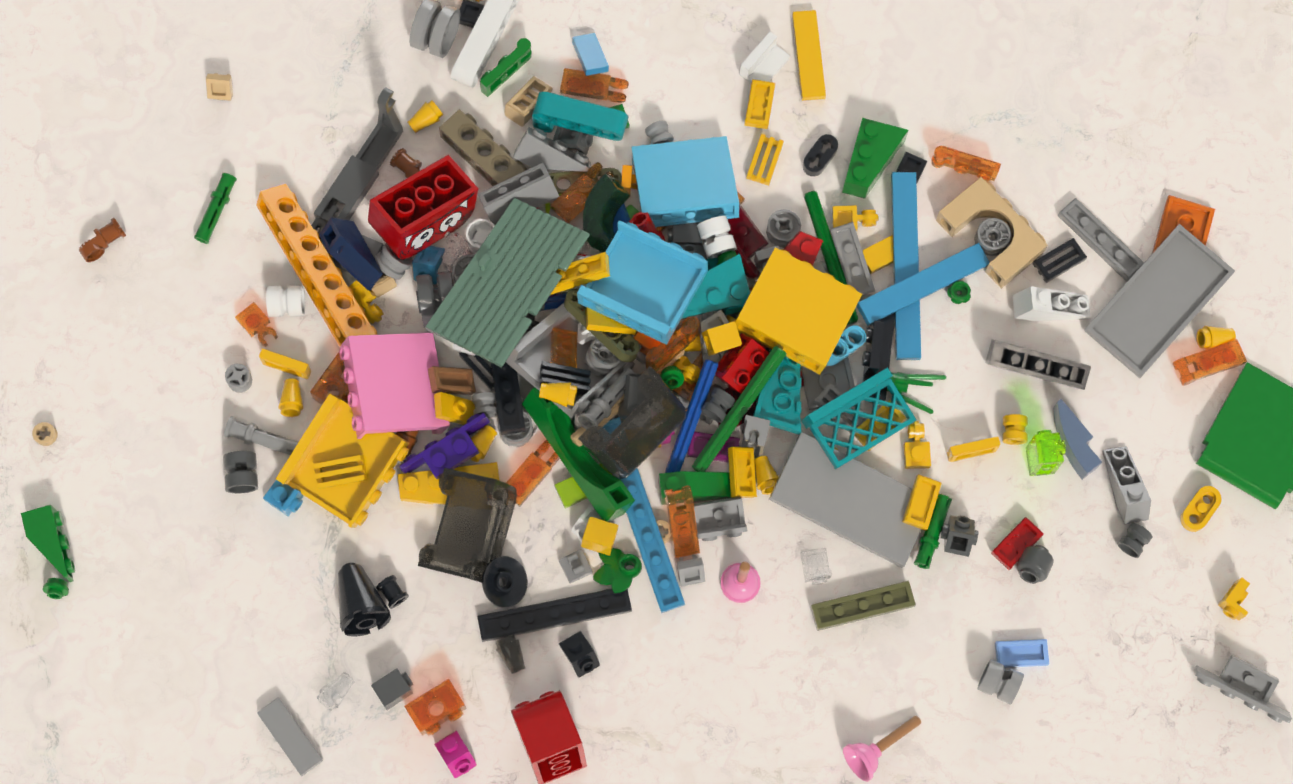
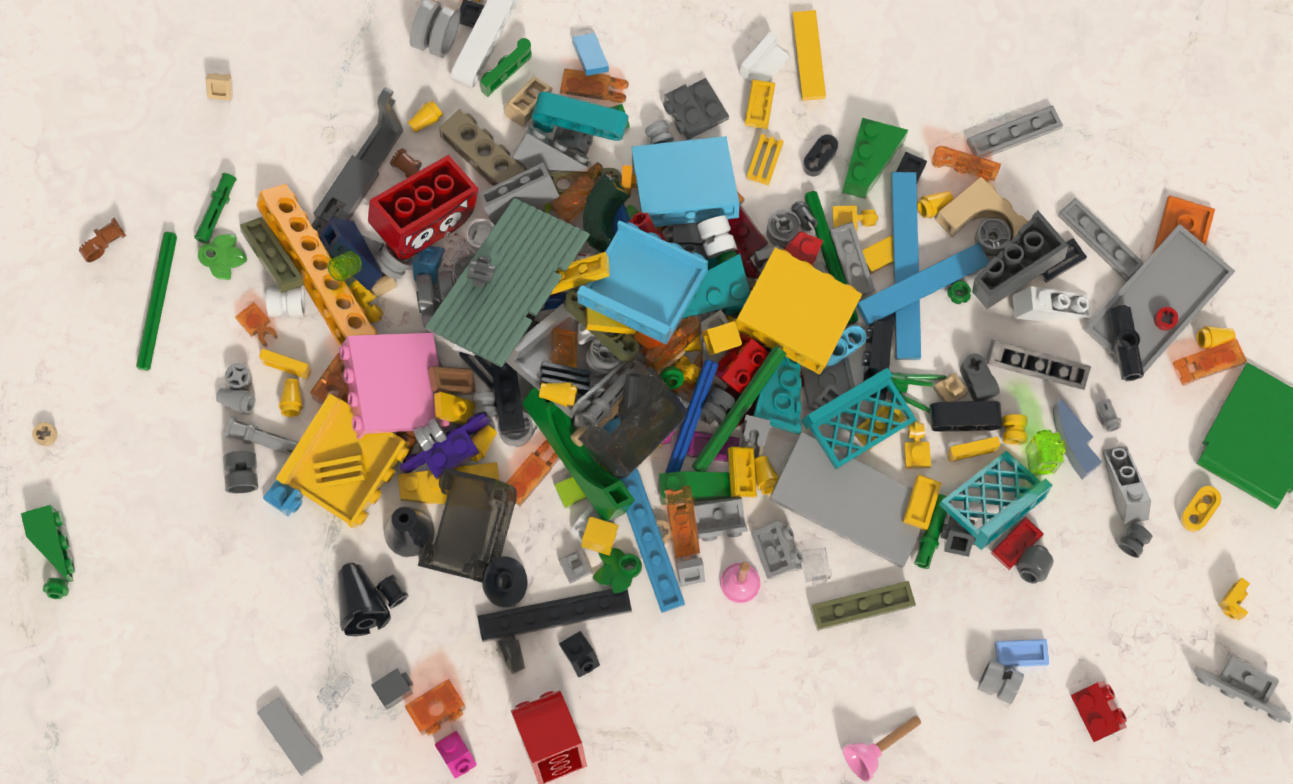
(156, 301): none -> green axle
(225, 256): none -> bright green plate
(237, 400): none -> light grey cone
(271, 254): none -> olive plate
(344, 266): none -> clear neon green wheel
(408, 531): none -> black cone
(424, 435): none -> light grey wheel
(480, 271): none -> dark grey gear
(695, 108): none -> dark grey plate
(777, 549): none -> light grey bracket
(802, 211): none -> dark grey pin
(931, 204): none -> yellow cone
(950, 389): none -> tan tile
(966, 416): none -> black beam
(980, 381): none -> dark grey piece
(1006, 516): none -> teal fence
(1015, 132): none -> light grey tile
(1021, 260): none -> dark grey wedge
(1099, 710): none -> red bracket
(1109, 416): none -> light grey pin
(1127, 356): none -> black piece
(1164, 326): none -> red bush

